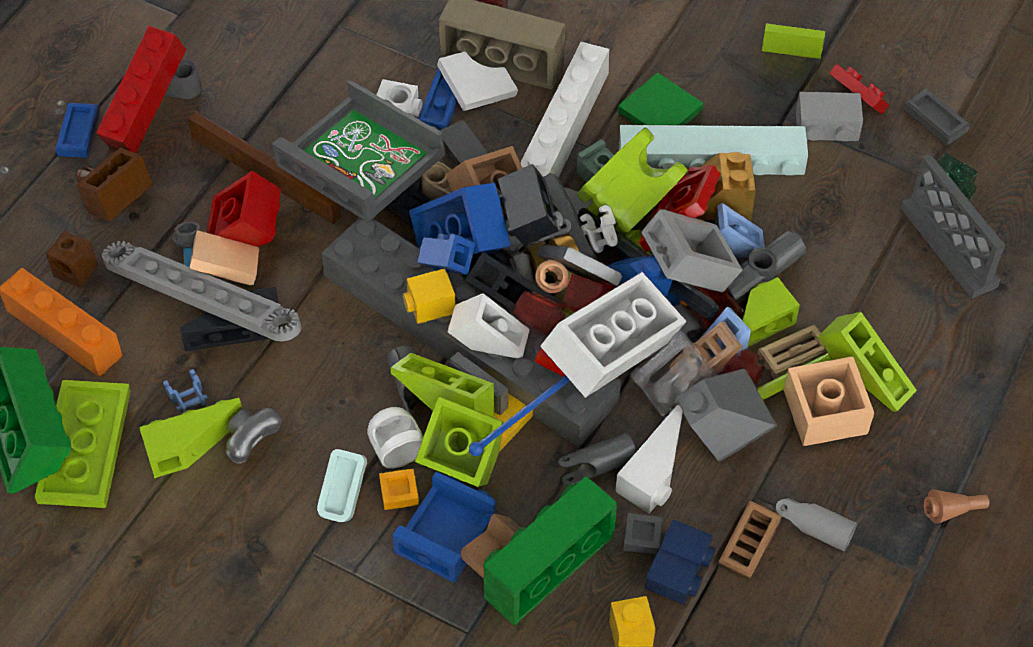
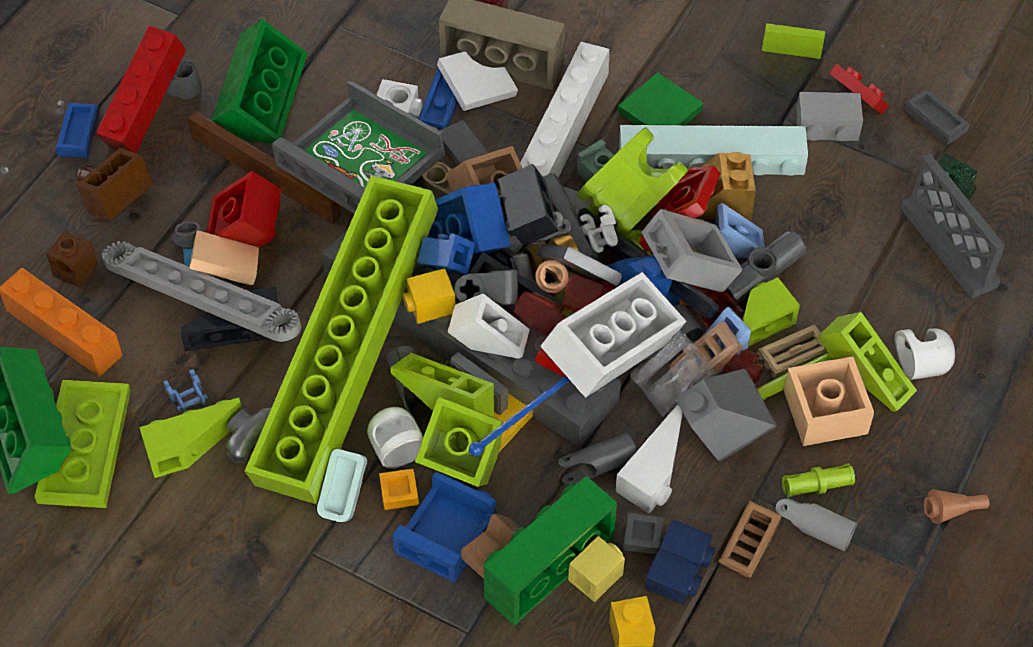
(260, 84): none -> green slope
(342, 339): none -> lime brick
(496, 285): none -> dark grey piece
(596, 568): none -> light yellow brick
(818, 480): none -> lime pin
(925, 358): none -> white helmet

